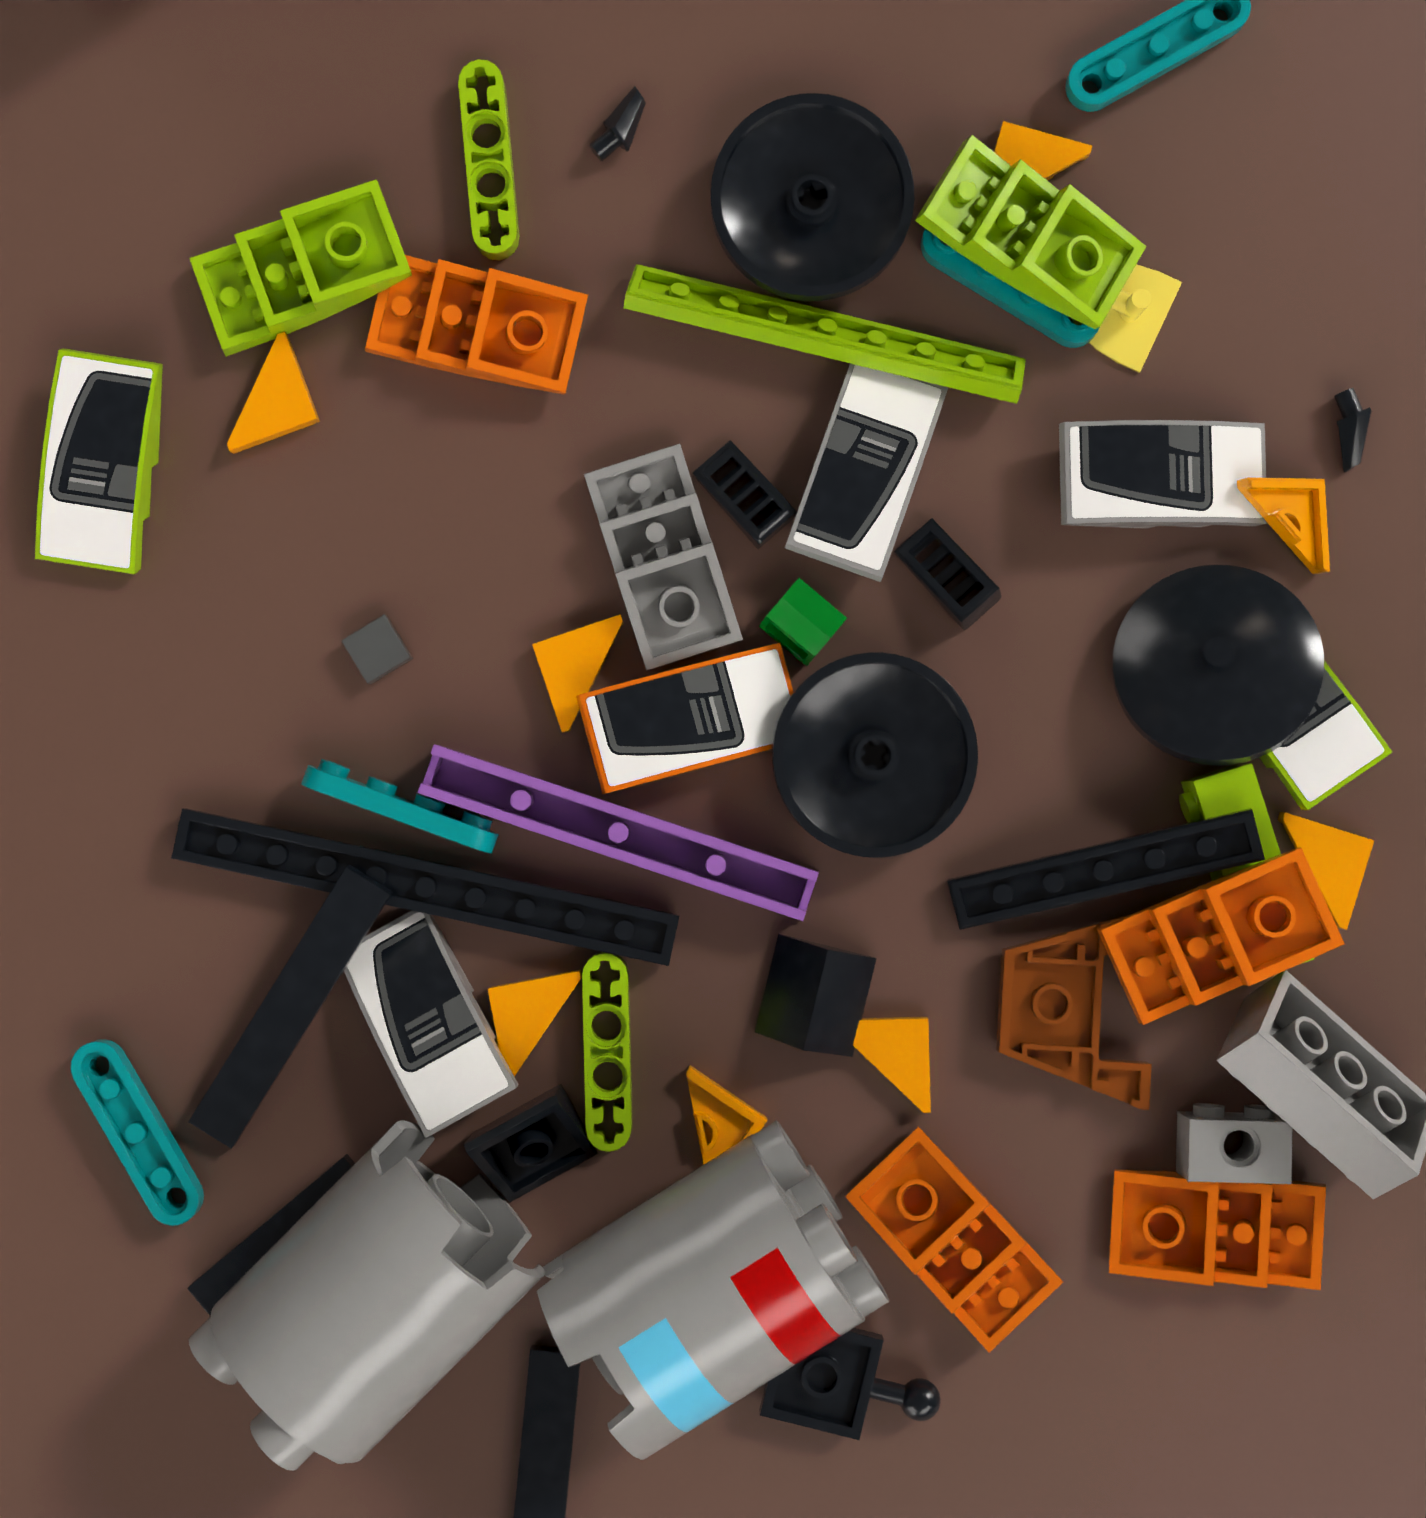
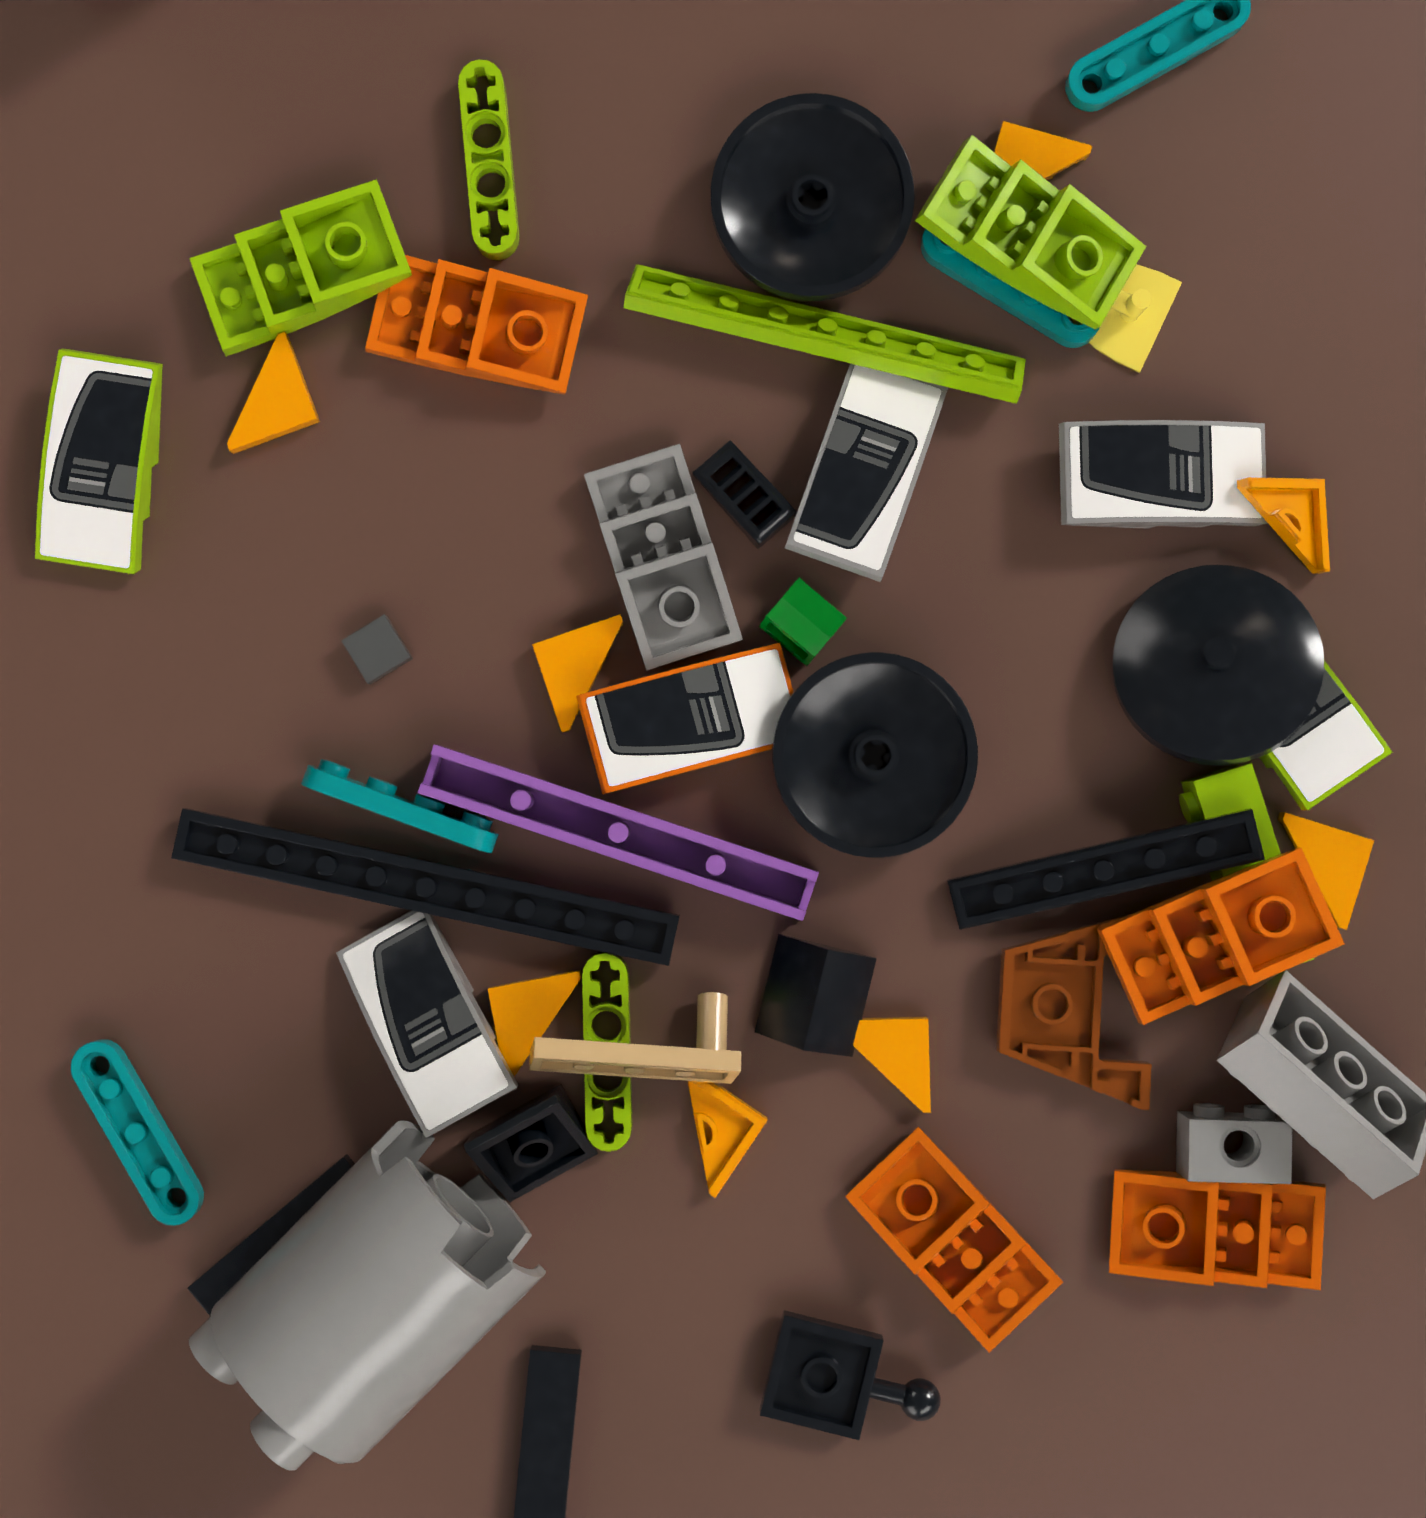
(290, 1006): black tile -> none
(620, 126): black bar -> none
(705, 1063): none -> tan piece
(709, 1289): light grey brick -> none
(978, 605): black slope -> none
(1352, 428): black bar -> none

